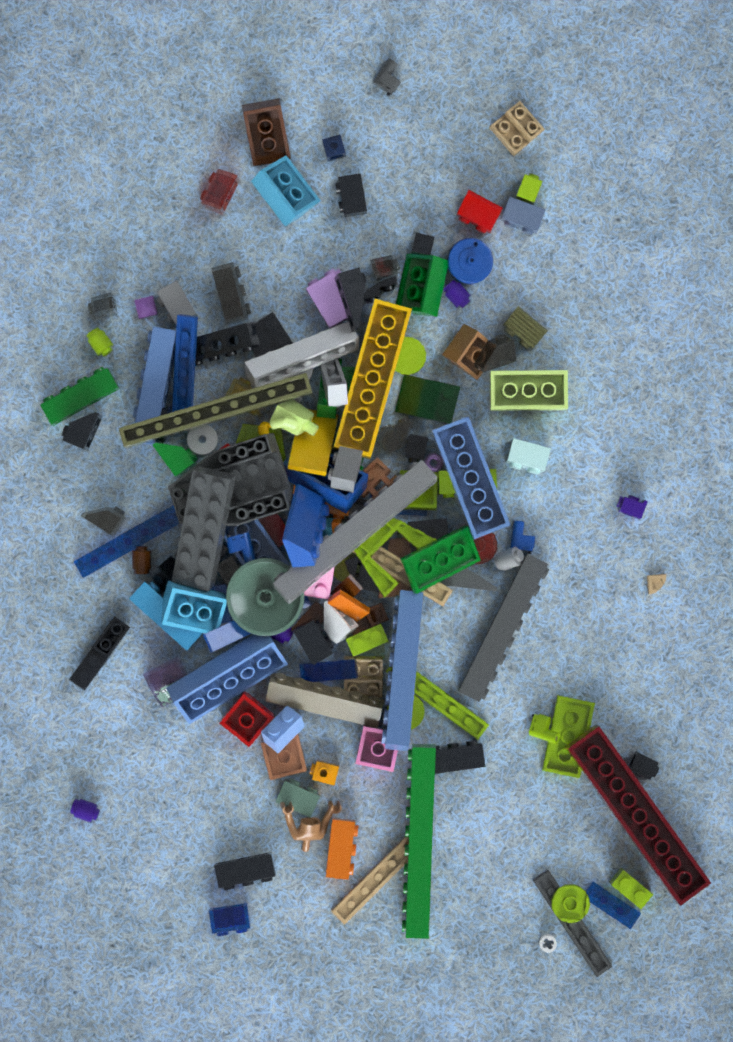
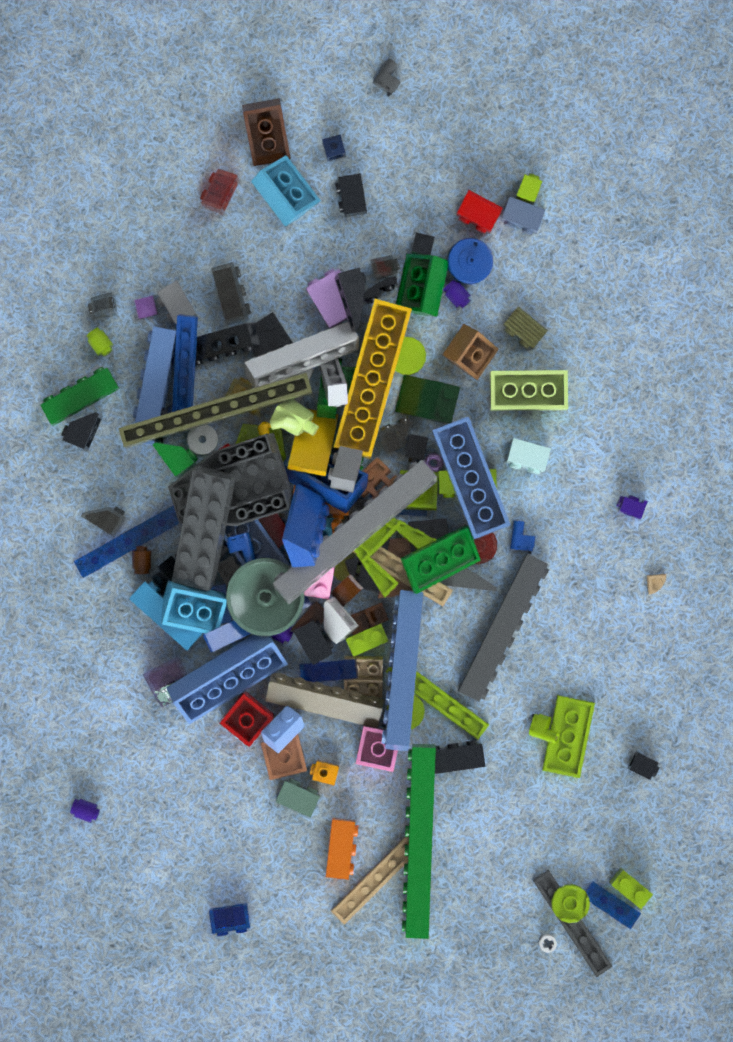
(99, 653): black slope -> none
(245, 871): black brick -> none
(309, 828): medium nougat piece -> none
(348, 605): orange tile -> none
(496, 353): clear smoke slope -> none
(509, 558): light grey brick -> none
(516, 128): tan slope -> none
(638, 815): dark red brick -> none

